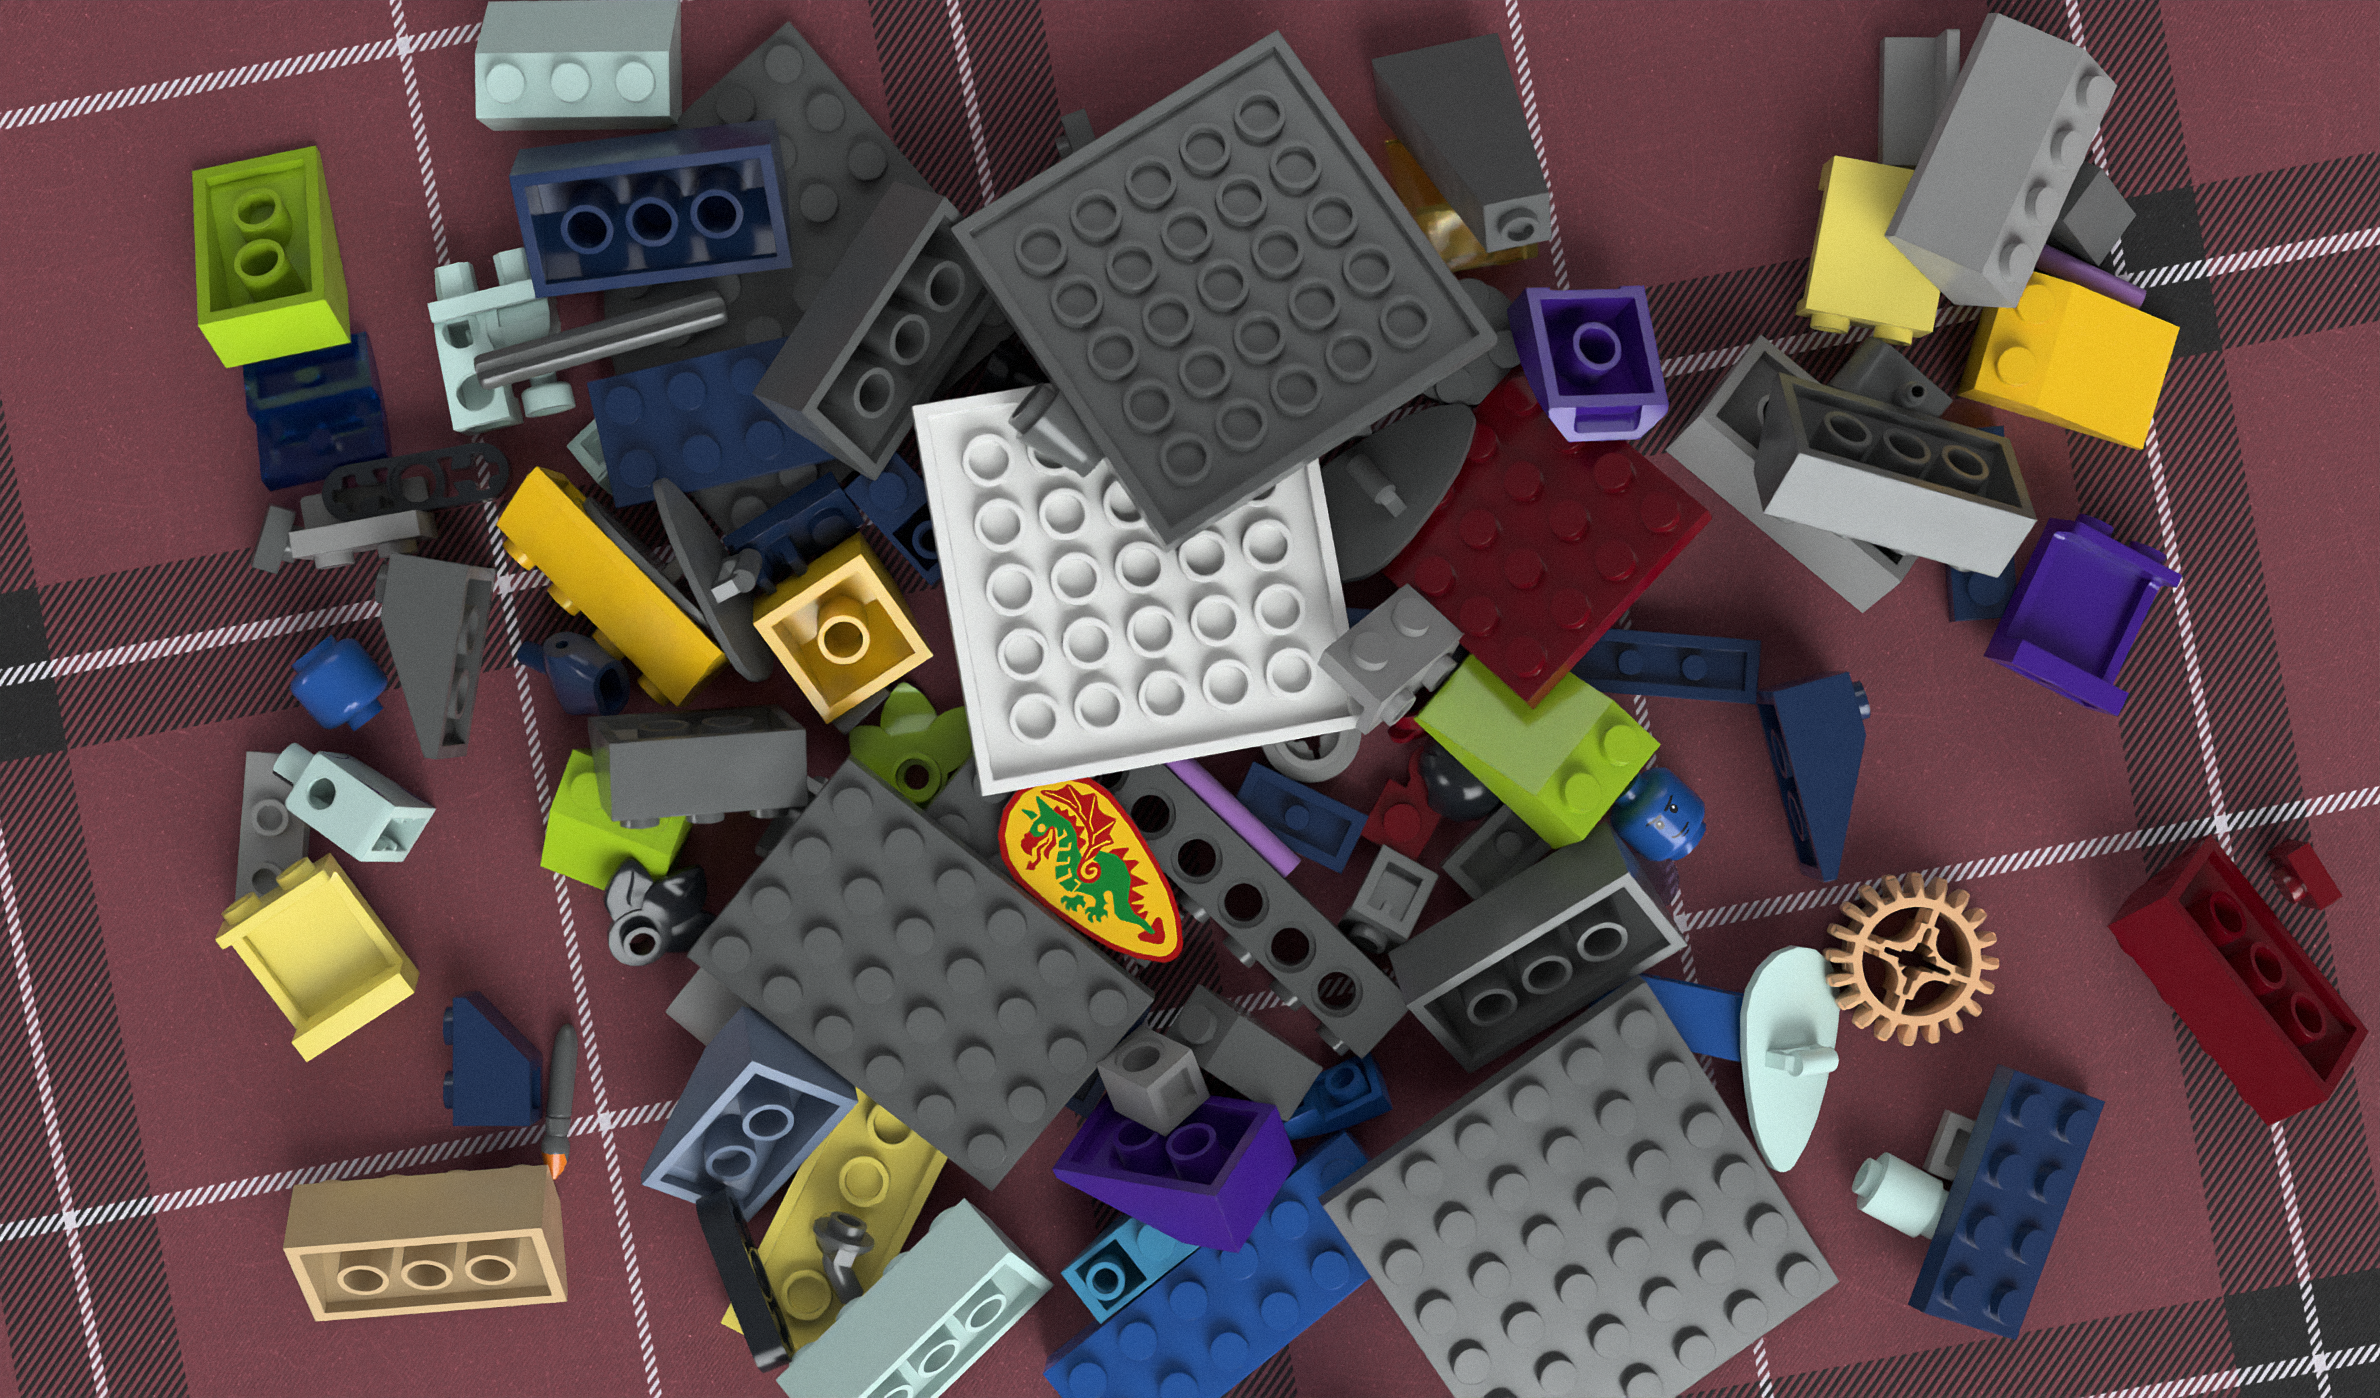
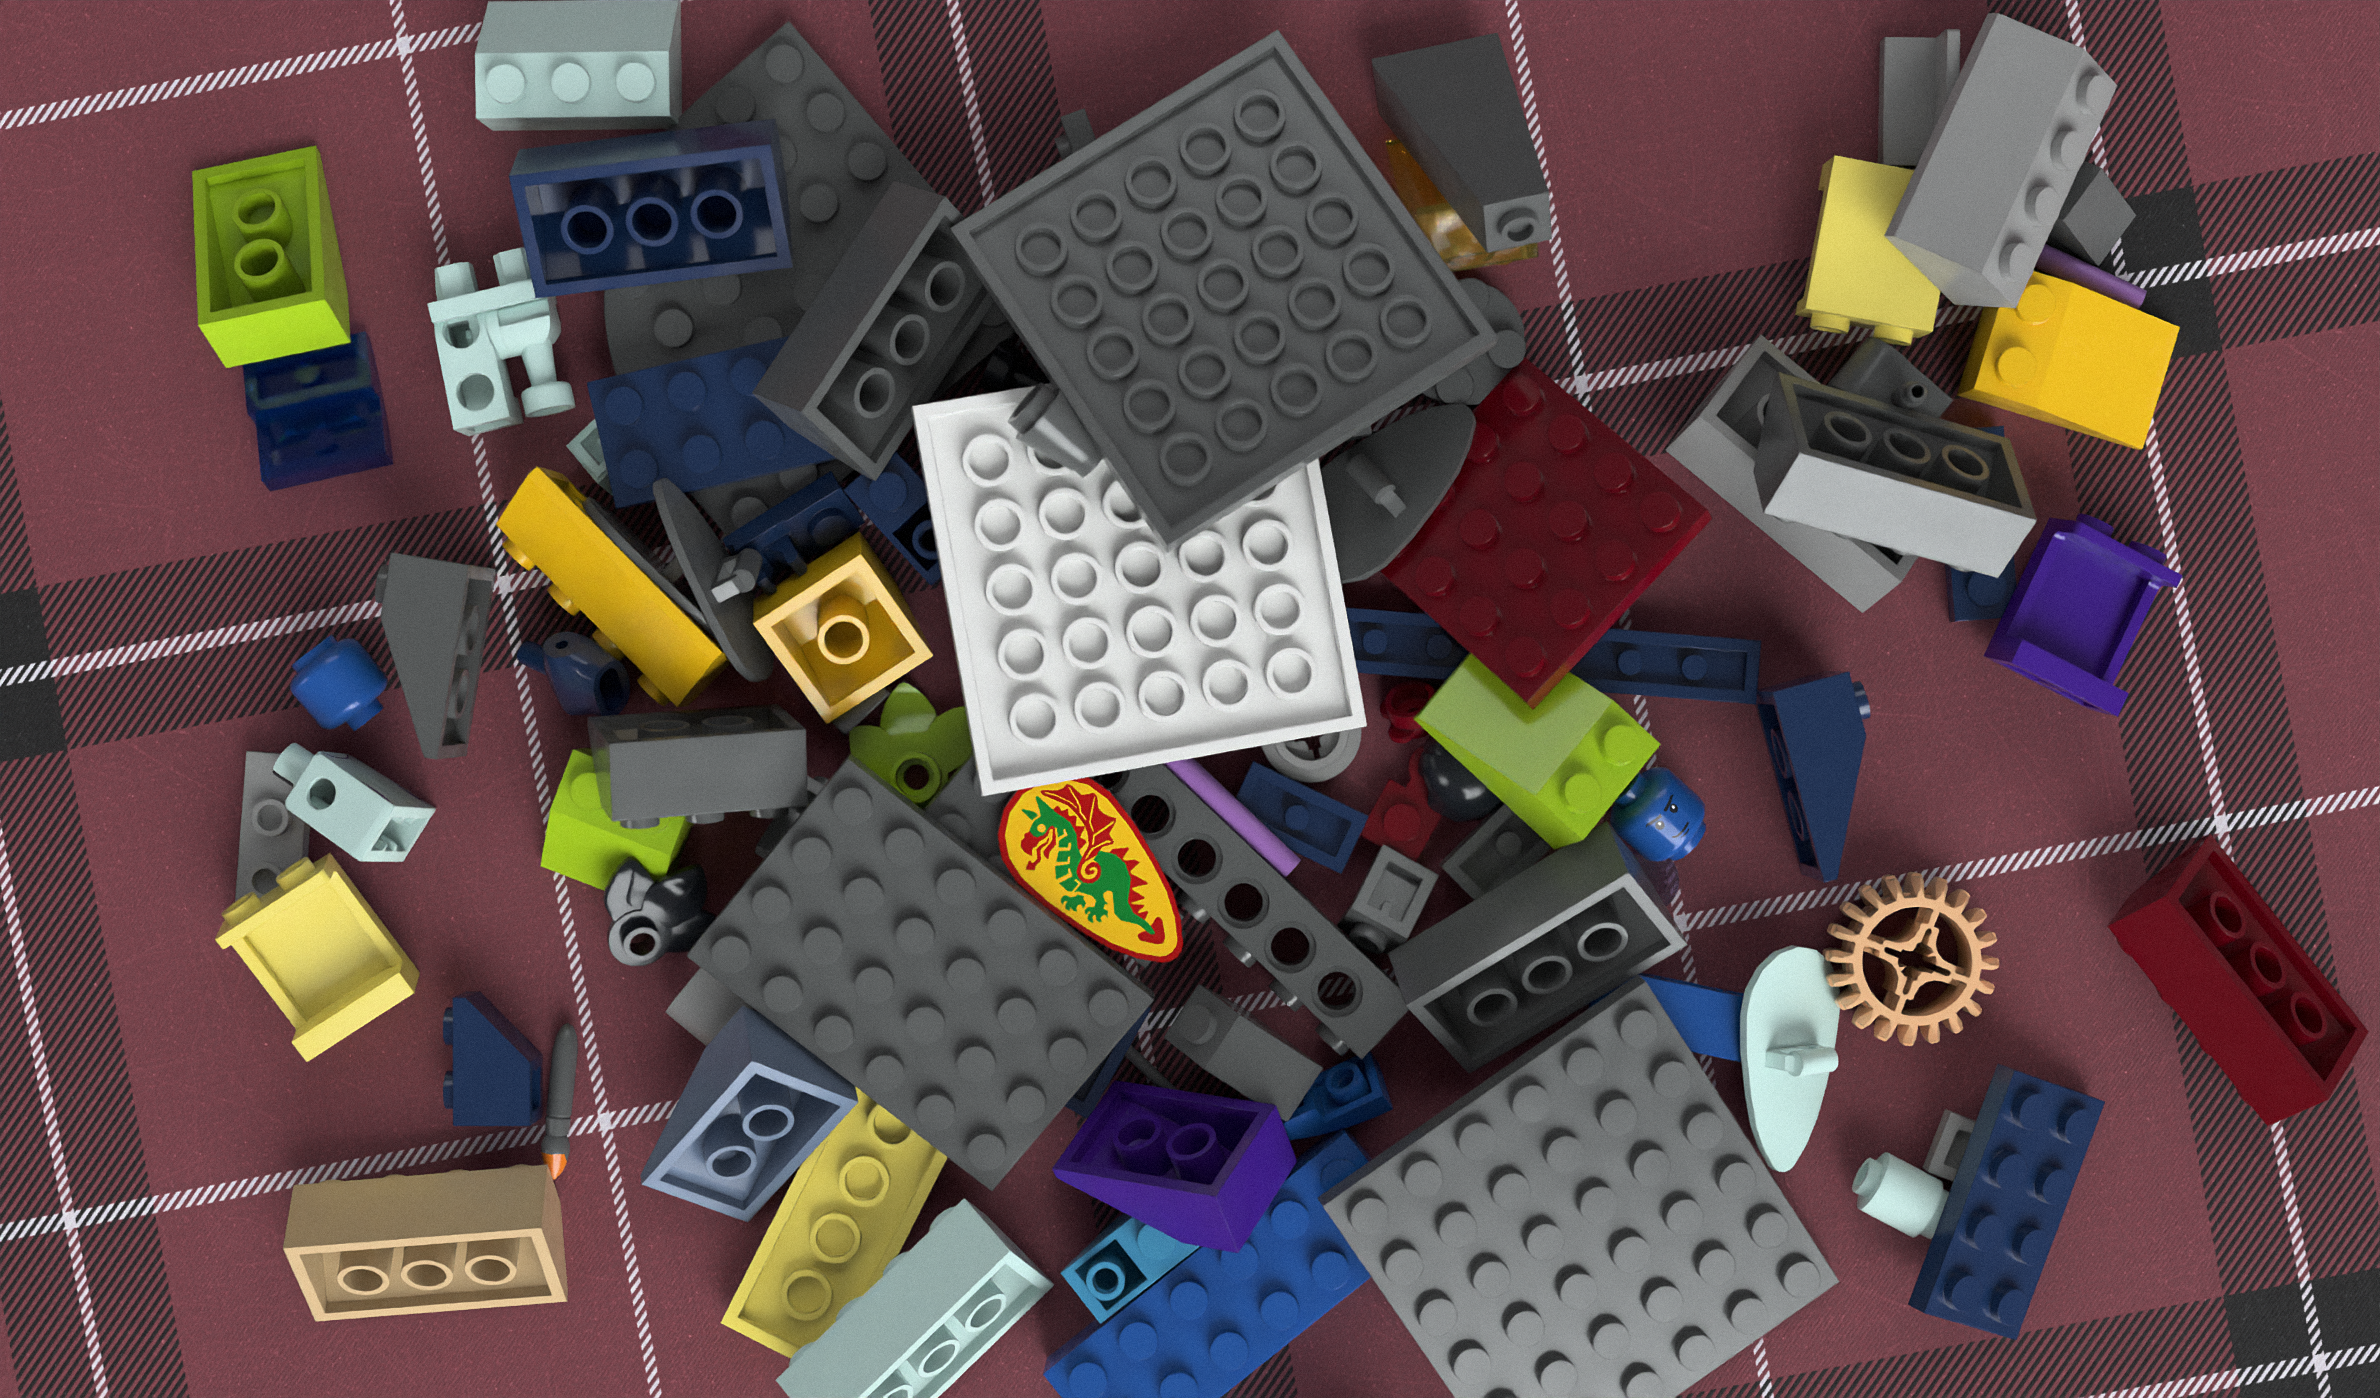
(273, 539): dark grey plate -> none
(334, 542): light grey bracket -> none
(462, 459): black beam -> none
(600, 339): dark grey axle -> none
(745, 1280): black beam -> none
(842, 1240): dark grey plate -> none
(1153, 1080): light grey brick -> none
(1393, 657): light grey bracket -> none
(1591, 360): dark purple slope -> none
(2302, 875): dark red plate -> none

